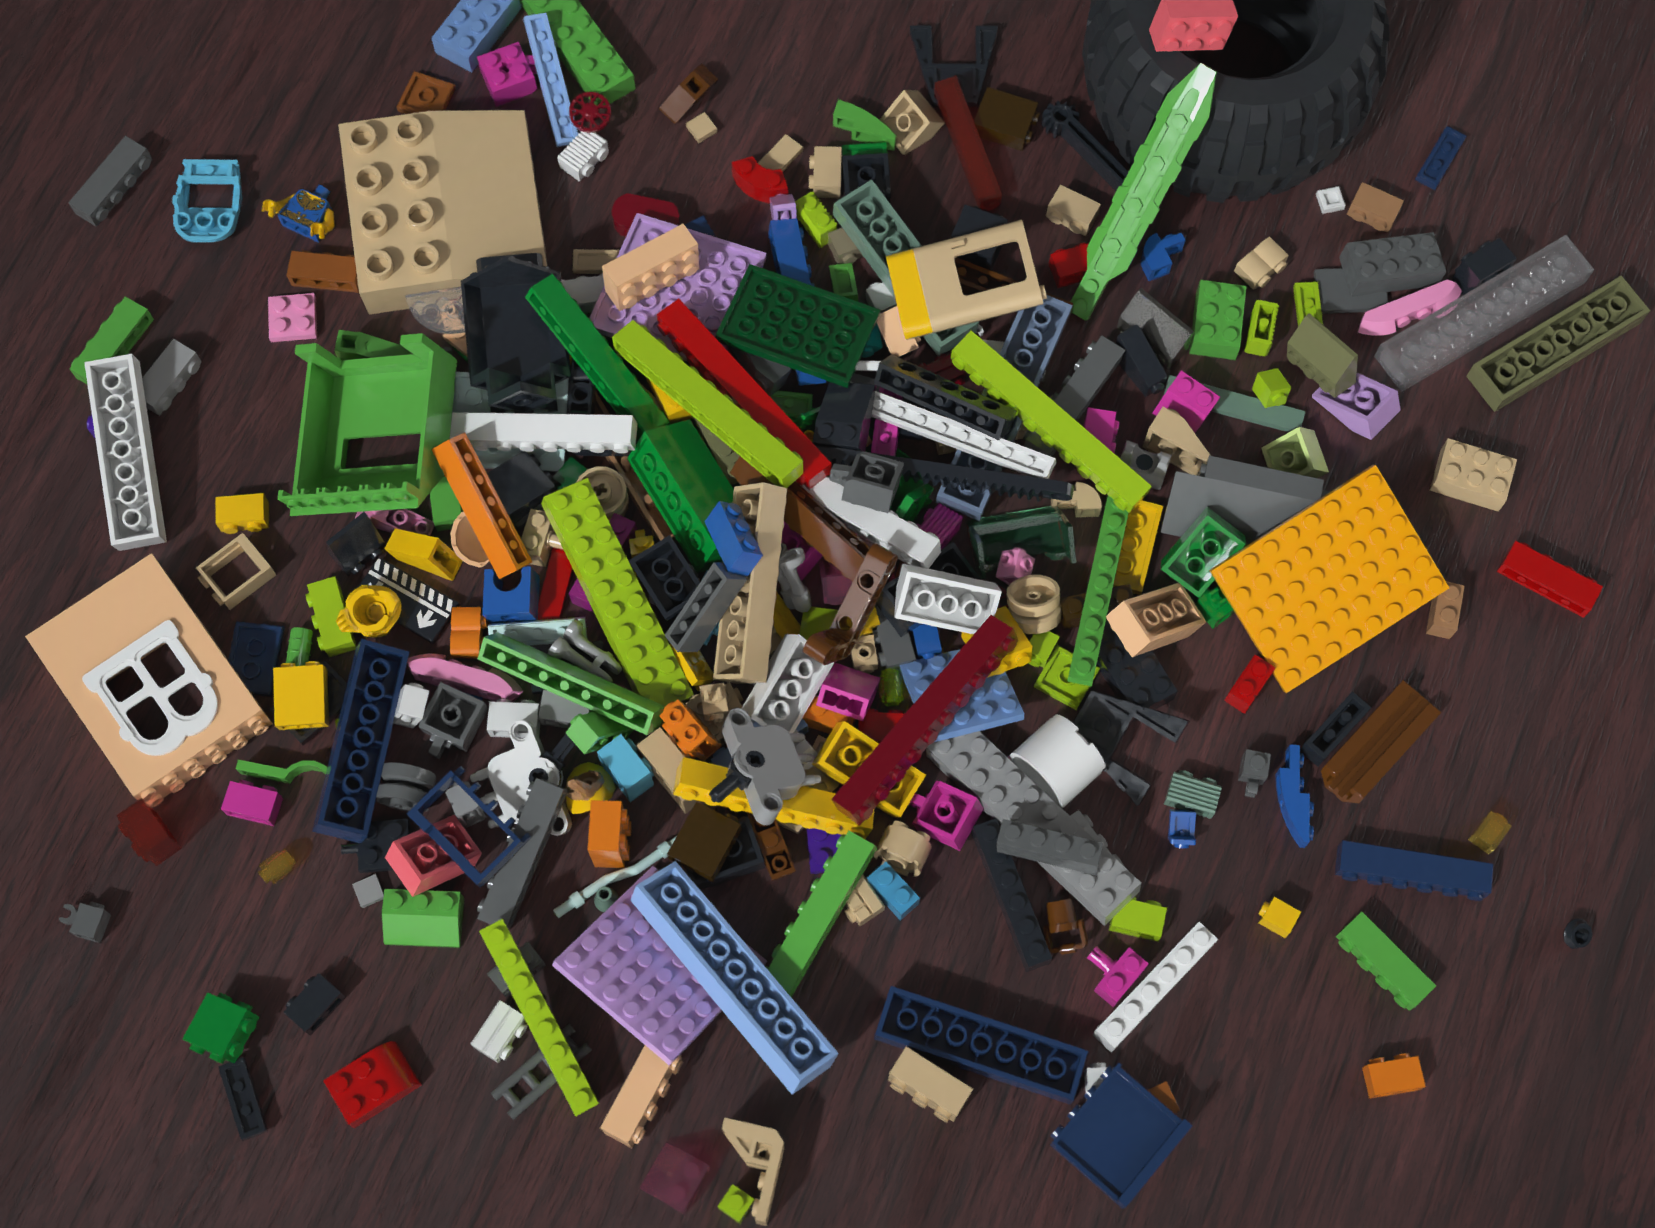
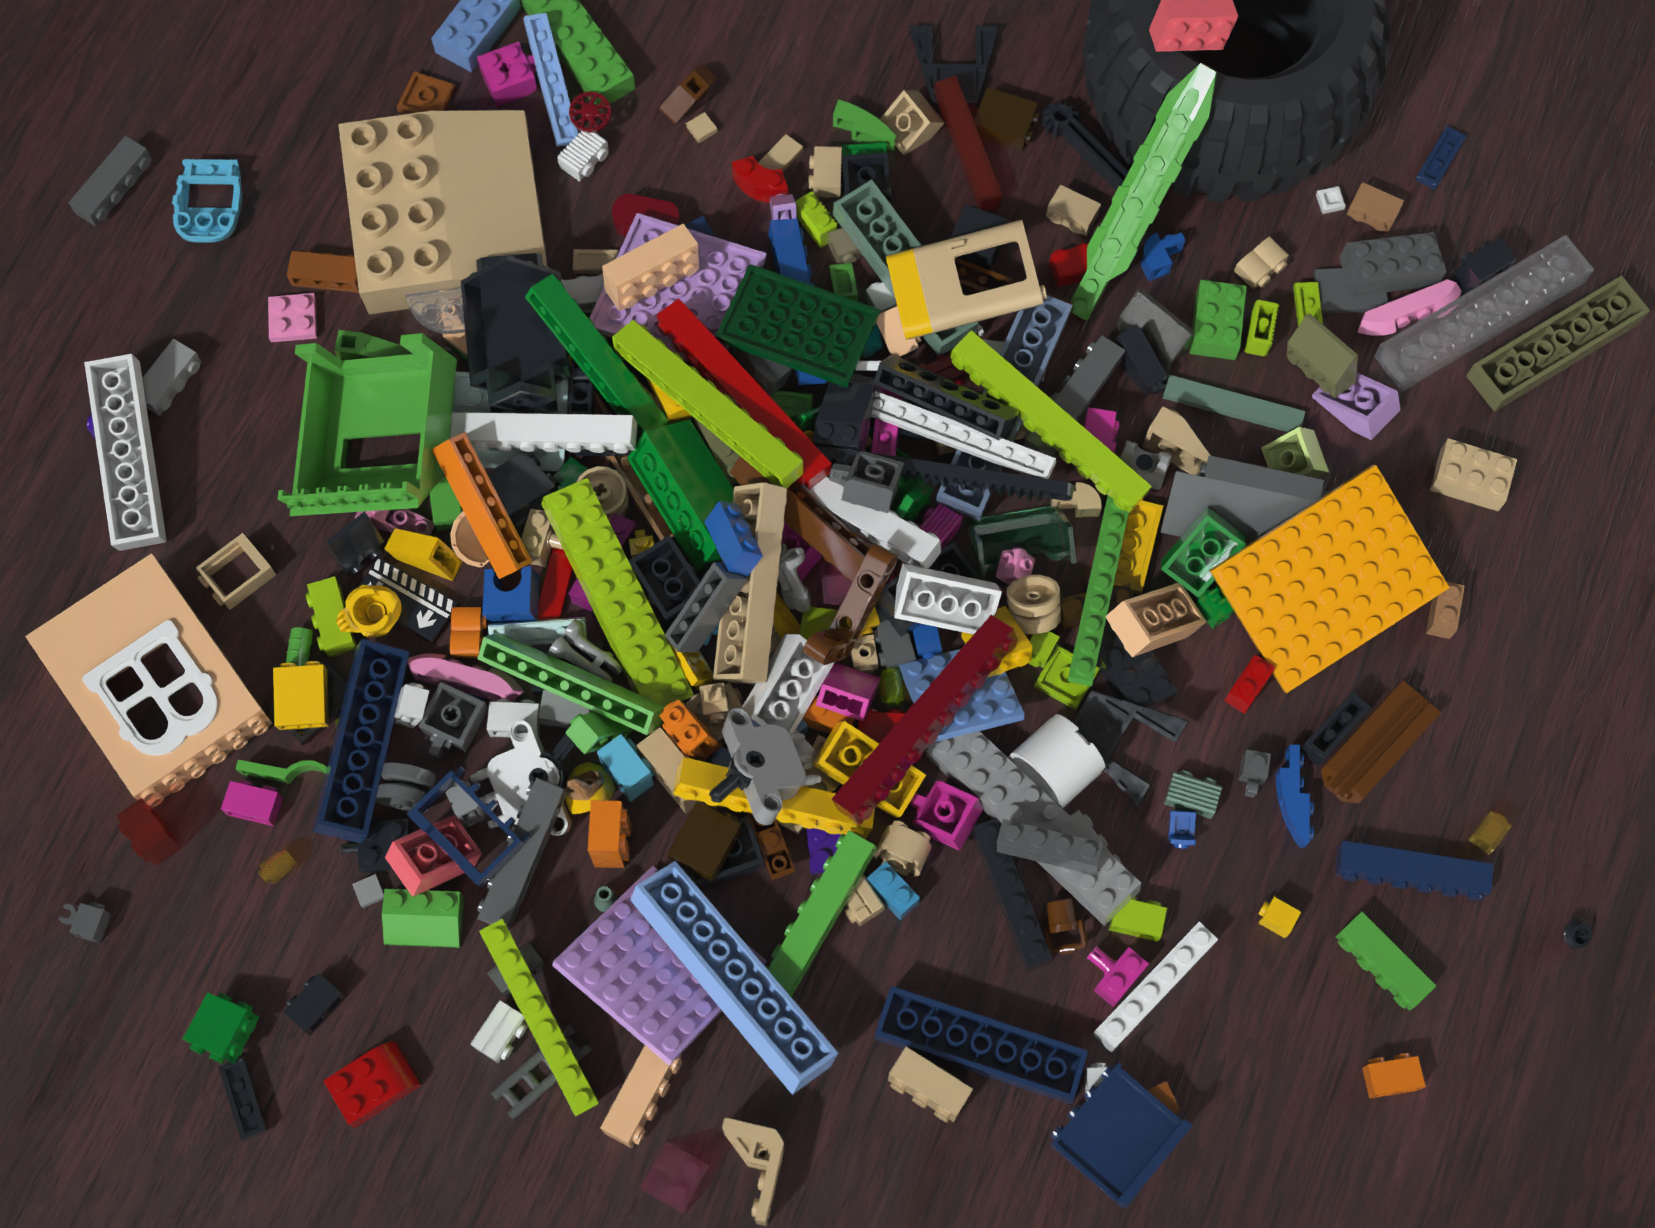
(115, 336): bright green brick -> none
(242, 513): yellow piece -> none
(255, 654): dark blue tile -> none
(304, 212): torso -> none
(578, 898): light aqua bar -> none
(736, 1204): lime brick -> none
(1189, 399): dark pink slope -> none
(1271, 388): lime brick -> none
(1550, 578): red brick -> none

